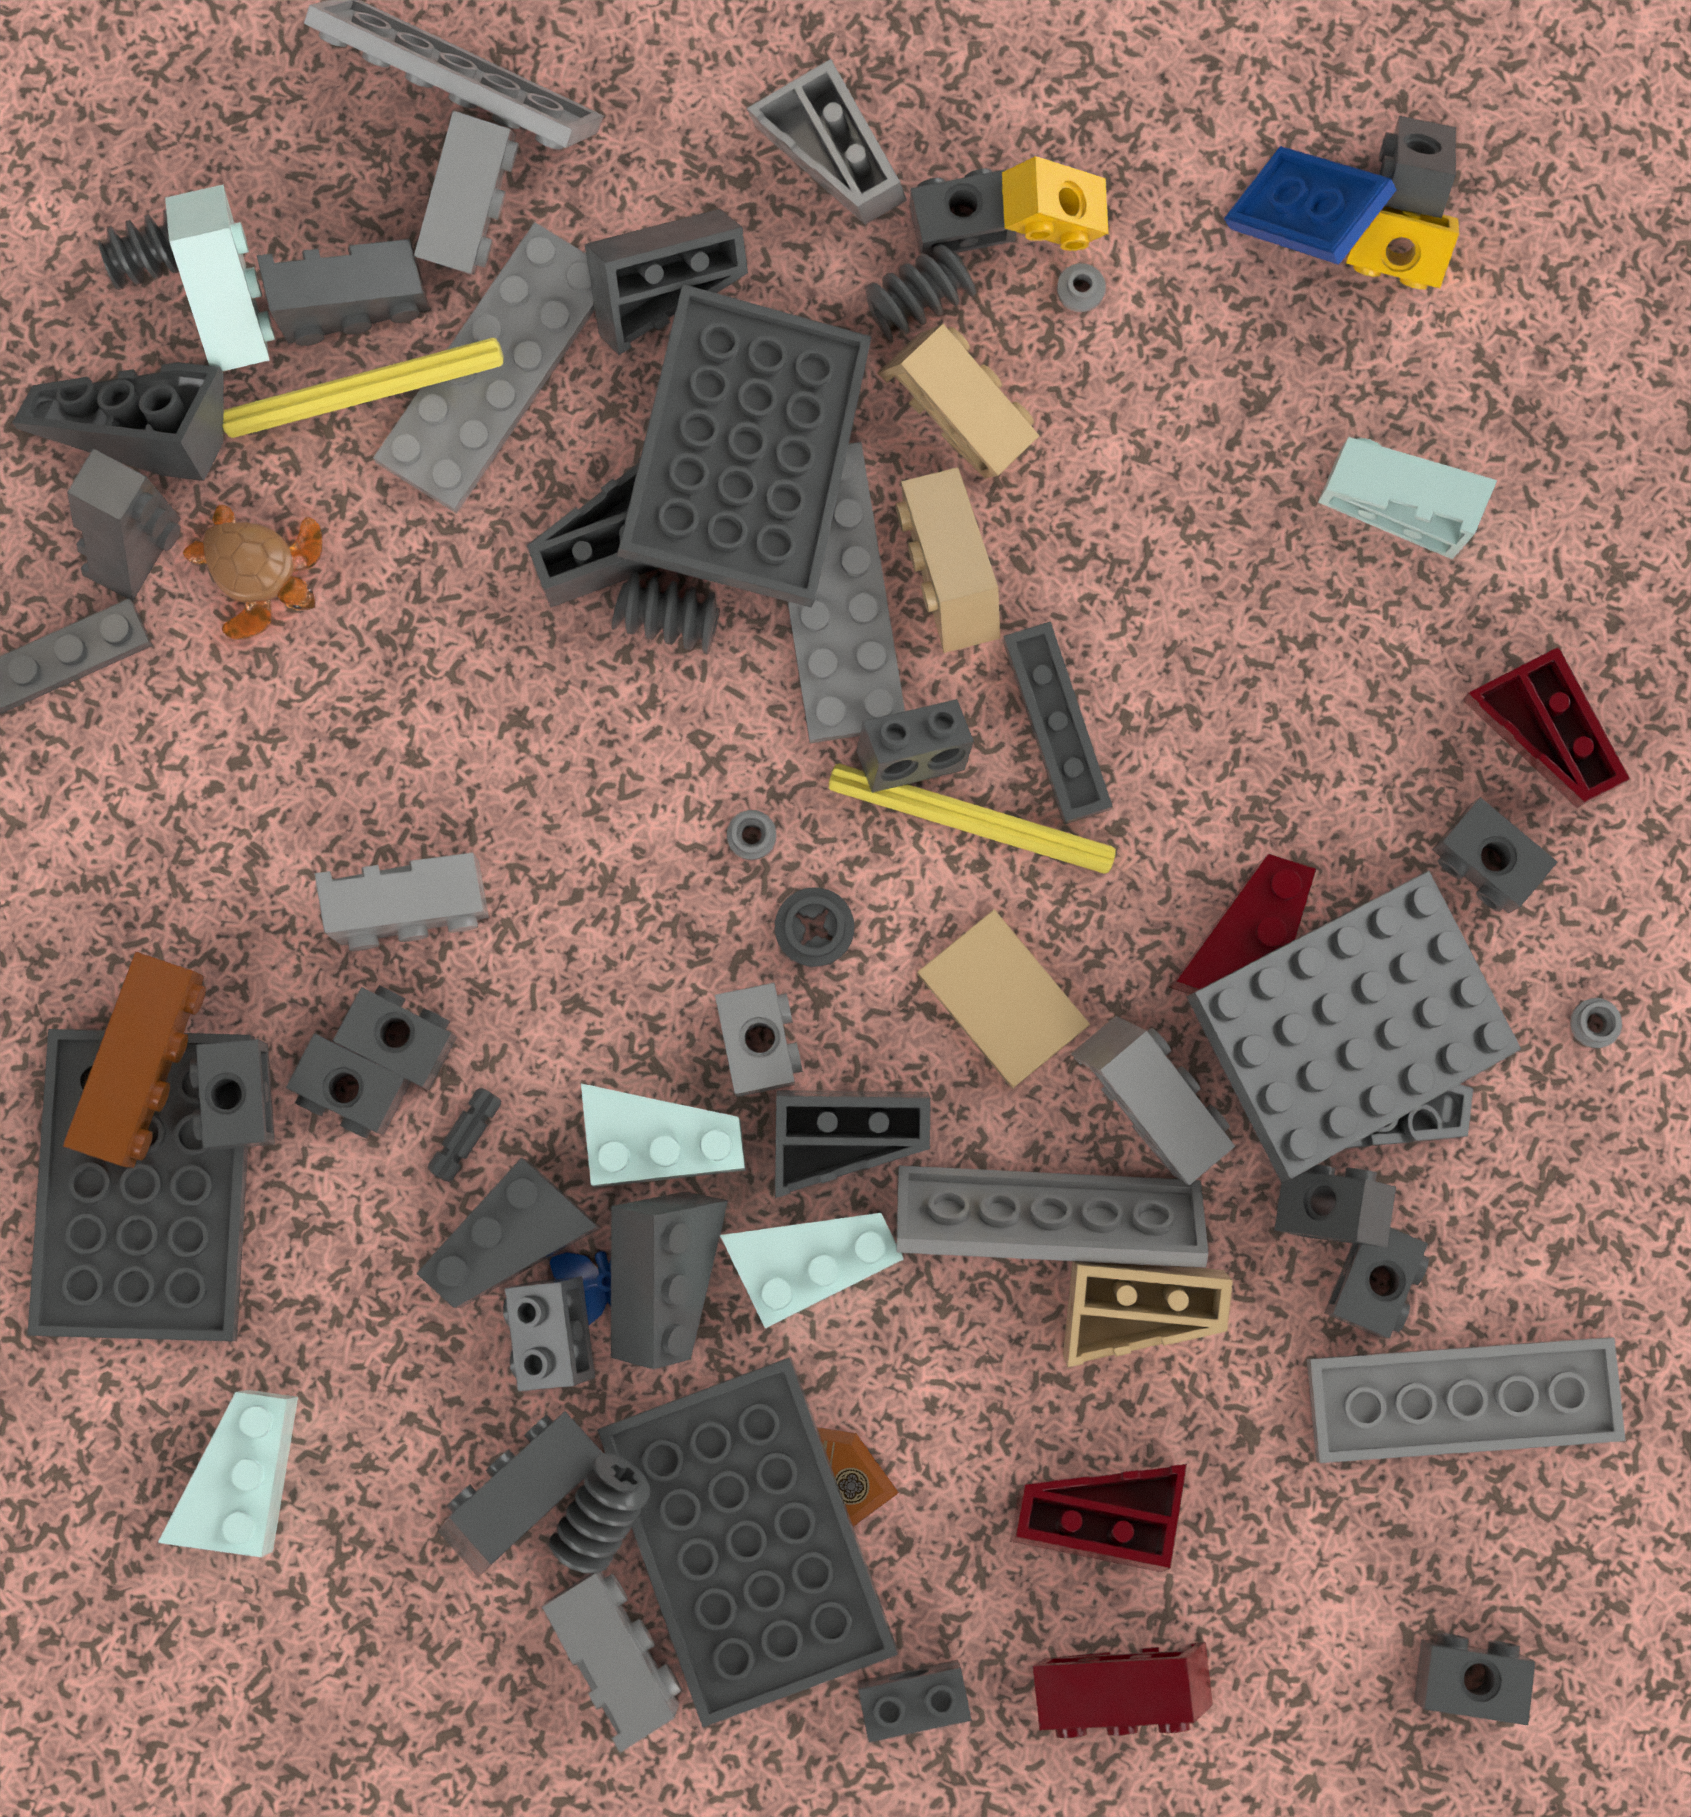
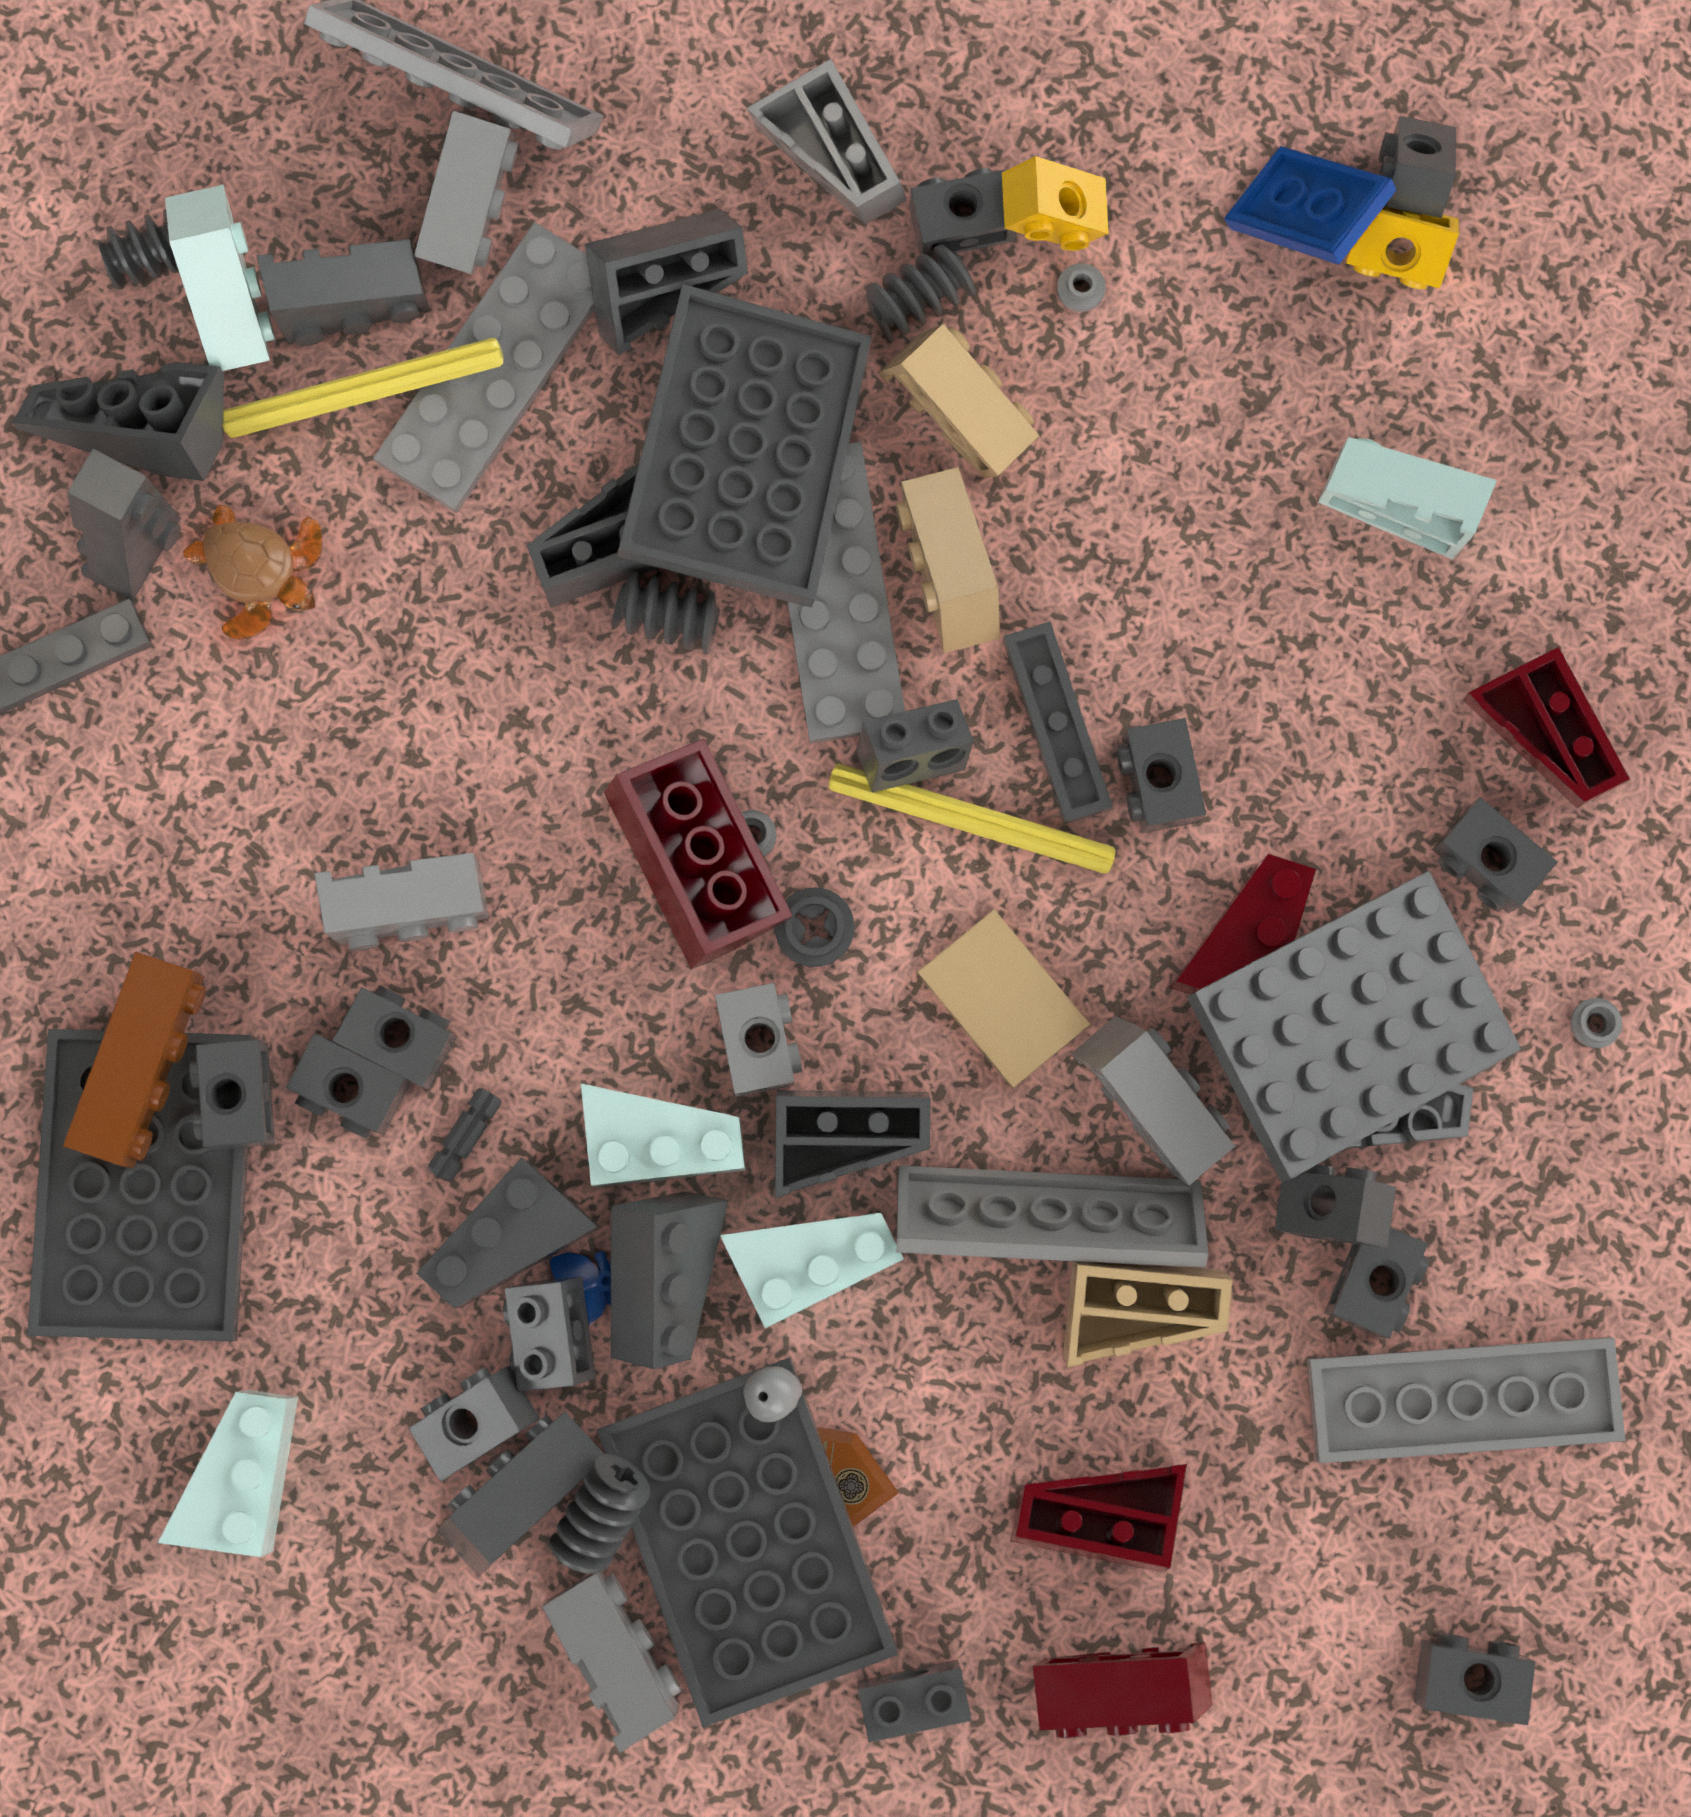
(448, 1436): none -> brick
(697, 852): none -> dark red slope
(772, 1393): none -> light grey piece
(1168, 747): none -> dark grey brick

